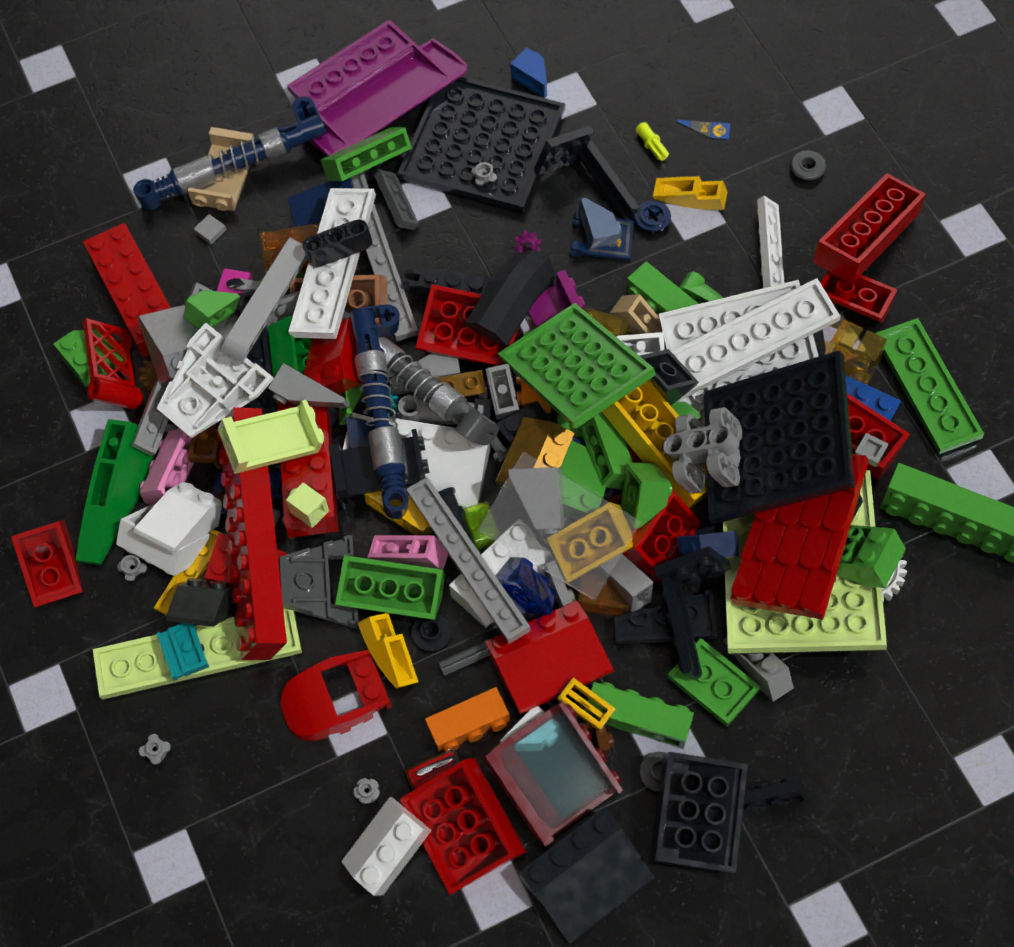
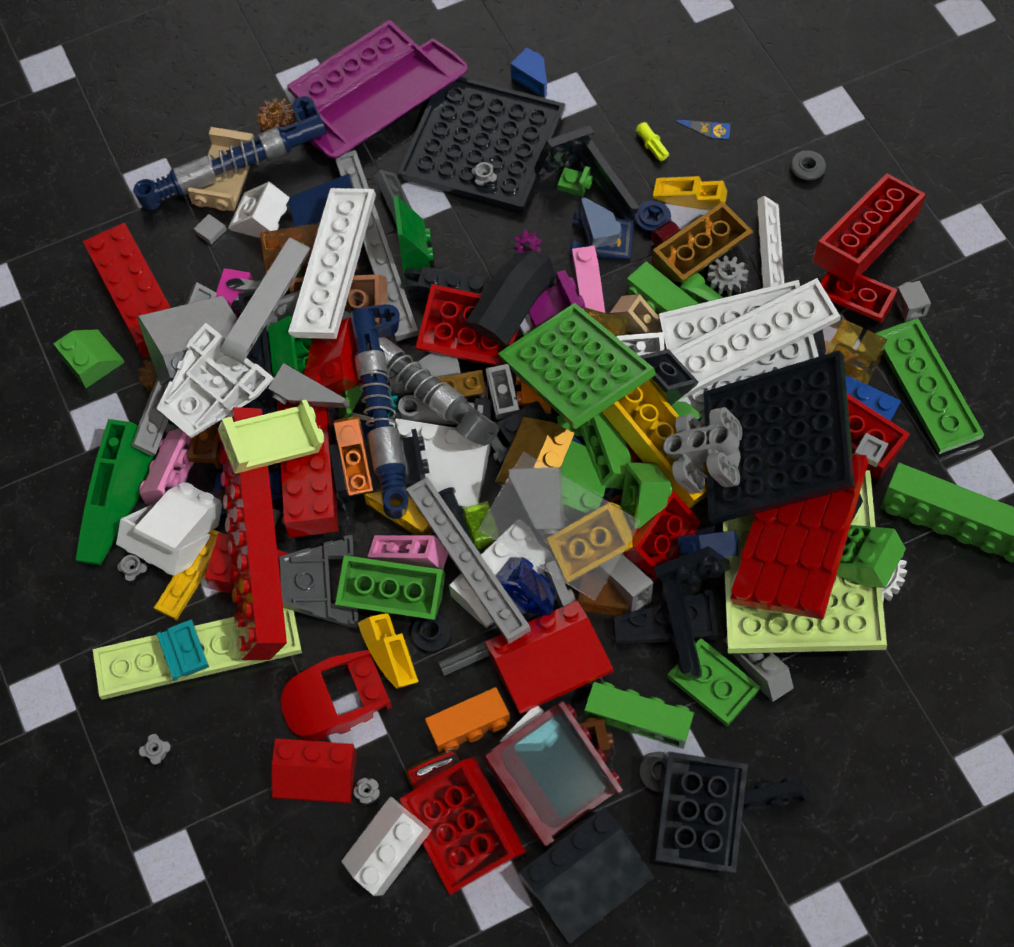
(48, 563): red slope -> none
(110, 388): red piece -> none
(201, 603): pearl dark grey slope -> none
(210, 307): bright green slope -> none
(259, 210): none -> white slope
(276, 114): none -> clear orange gear
(307, 505): yellowish green brick -> none
(313, 771): none -> red slope
(337, 243): black beam -> none
(353, 454): none -> orange slope
(366, 154): bright green brick -> none
(412, 237): none -> green slope
(575, 181): none -> bright green bracket
(580, 712): yellow tile -> none
(587, 277): none -> bright pink slope
(664, 232): none -> dark red piece
(700, 243): none -> pearl gold slope
(727, 275): none -> light grey gear
(912, 300): none -> light grey brick

